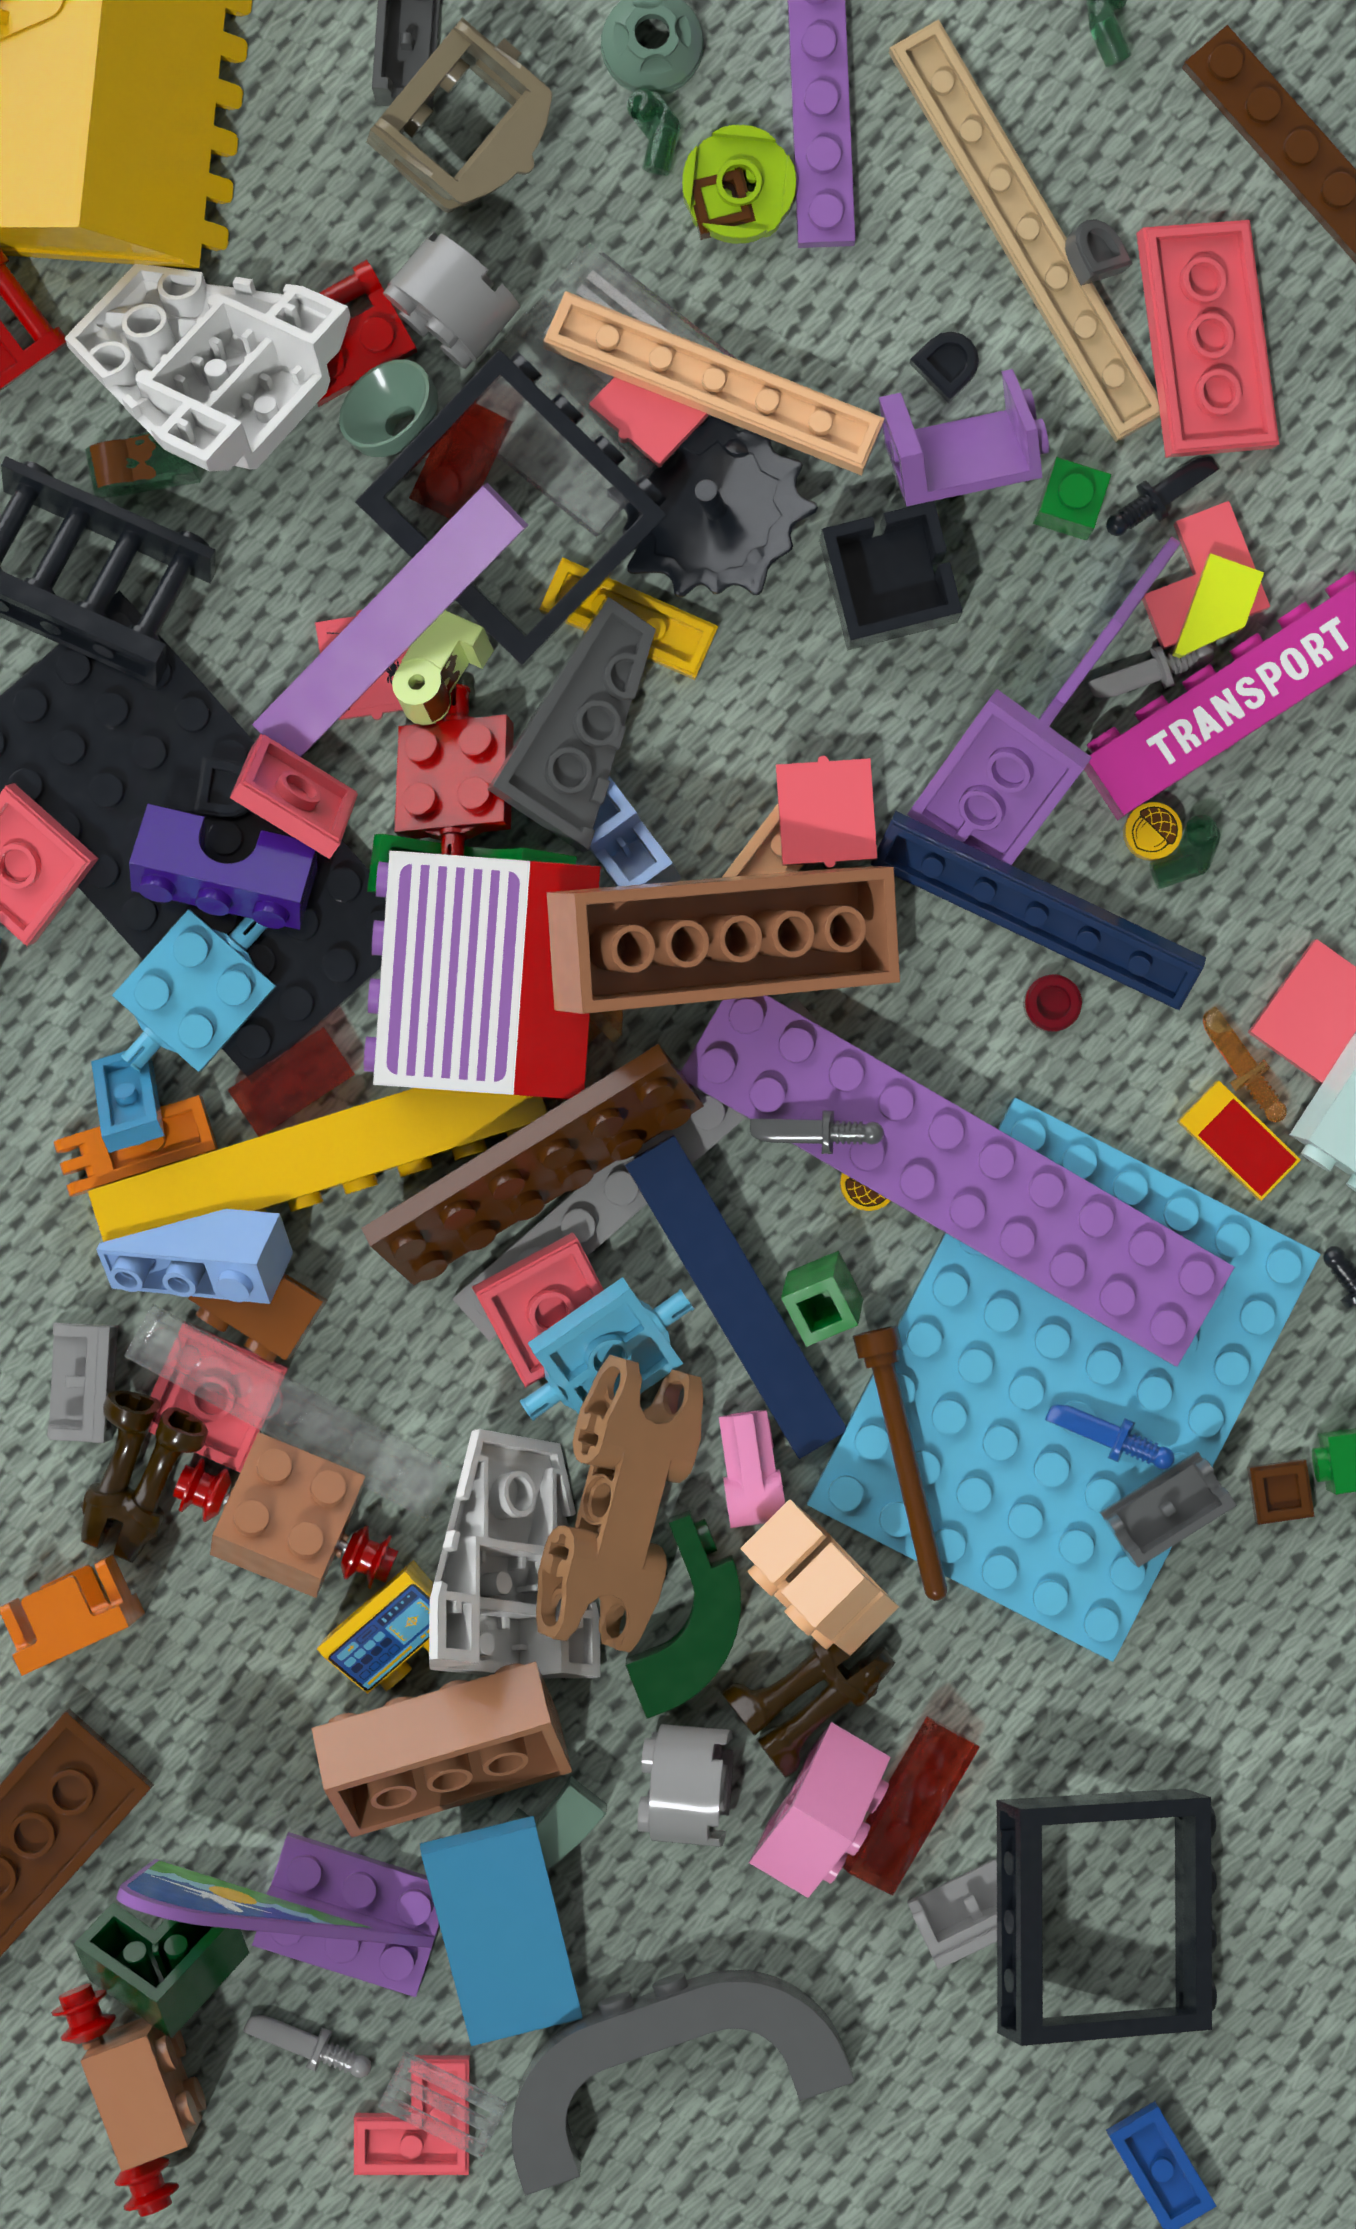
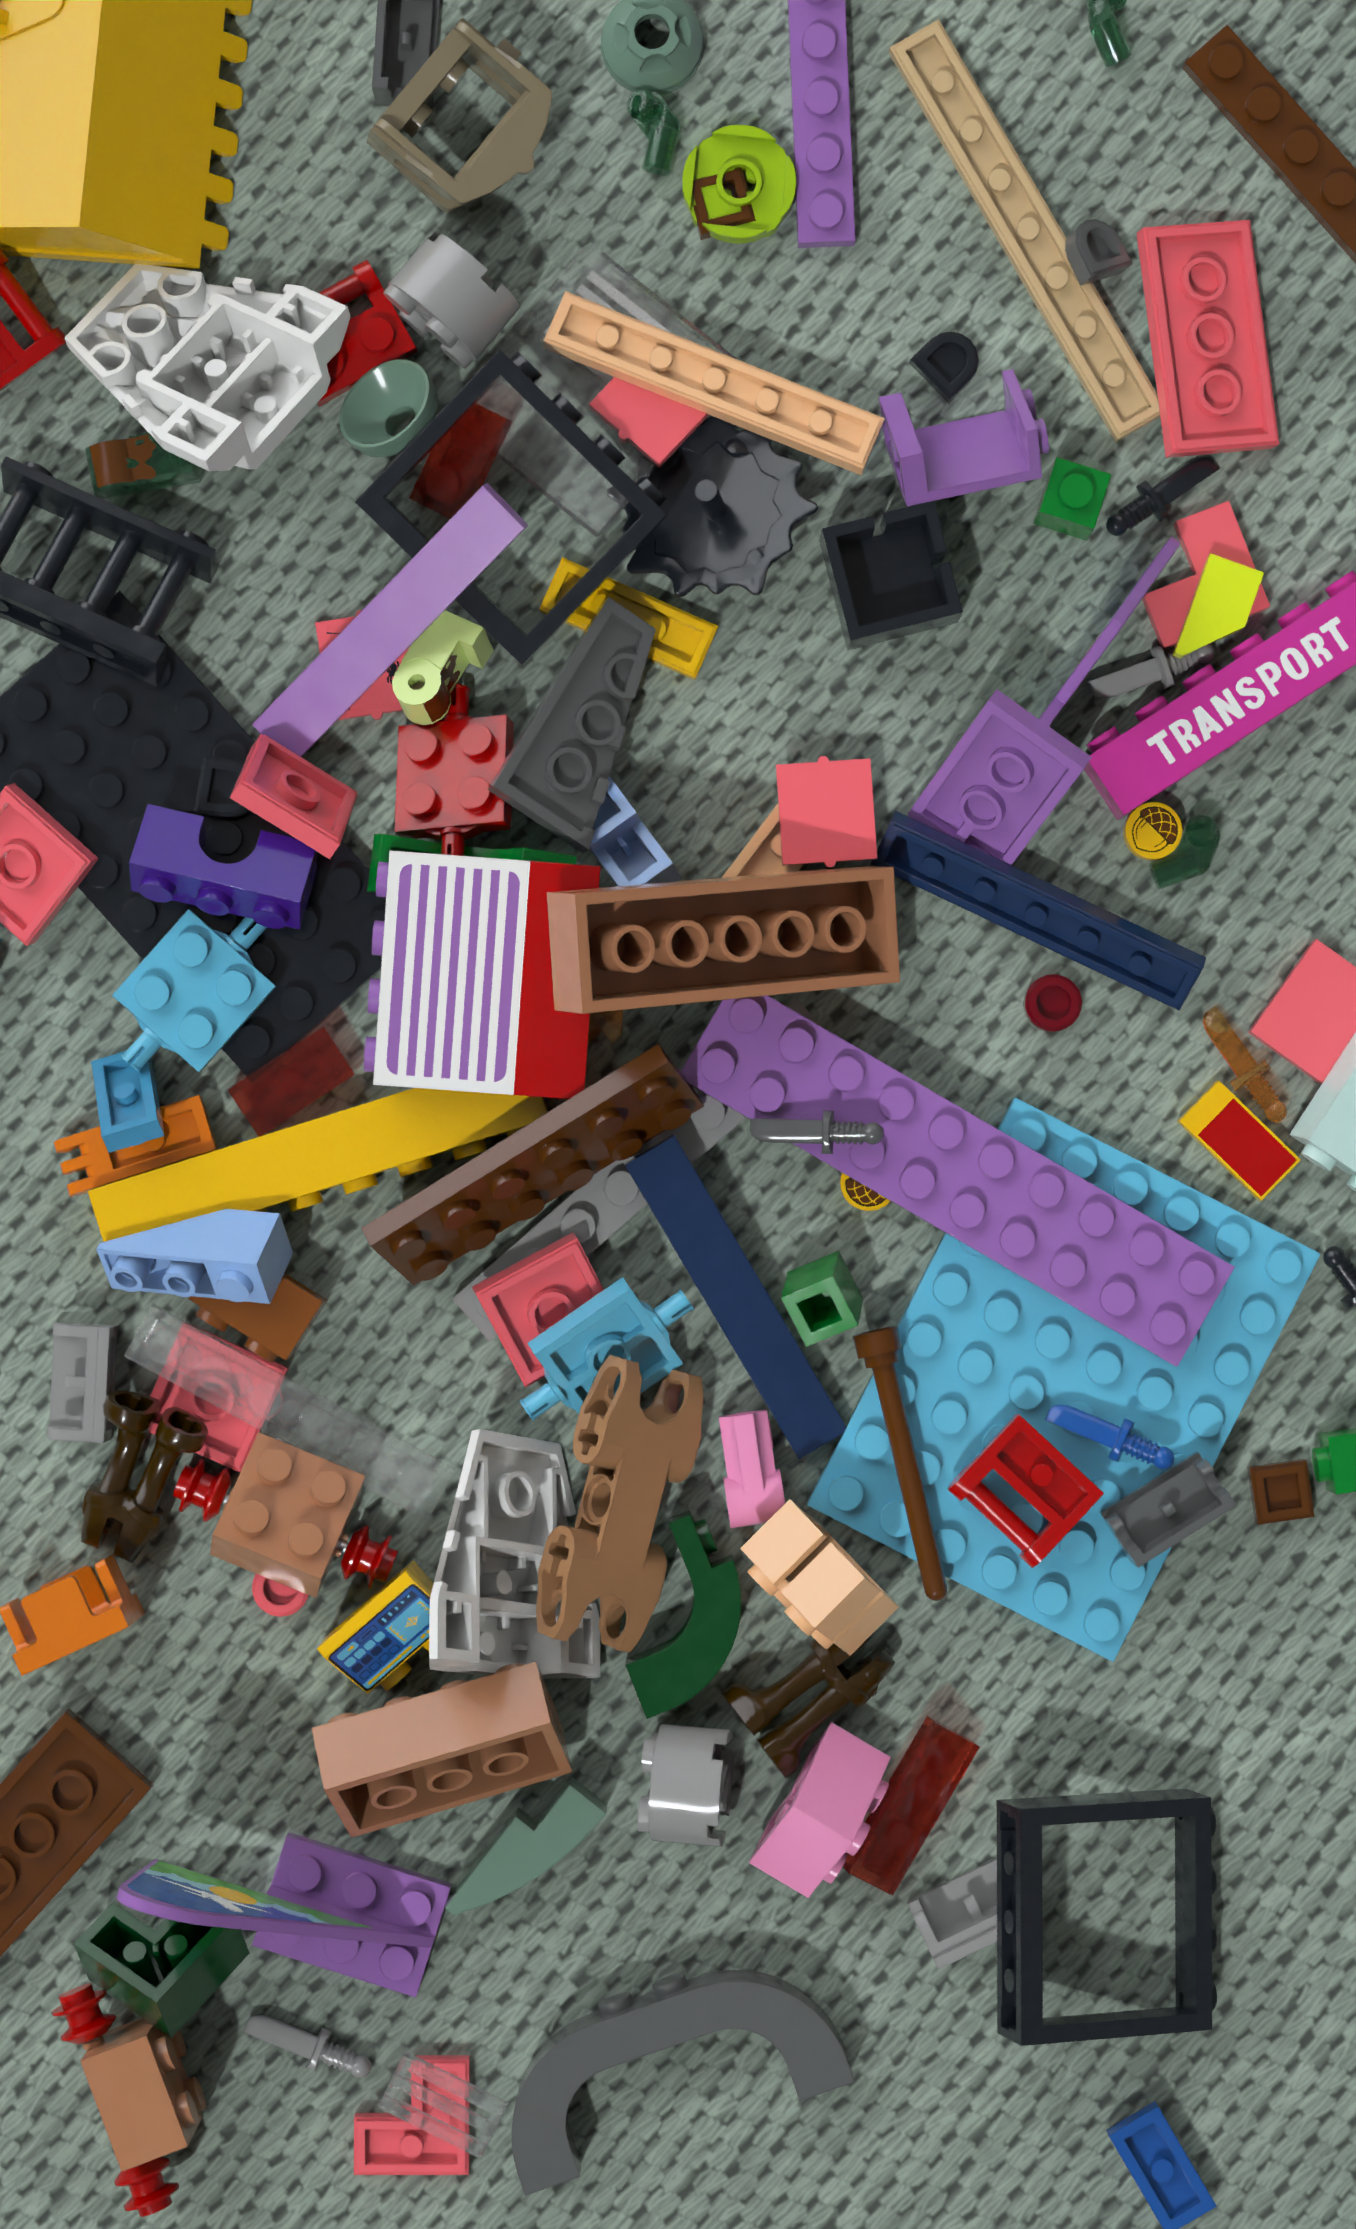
(276, 1598): none -> coral tile
(501, 1930): dark azure tile -> none
(1039, 1476): none -> red plate

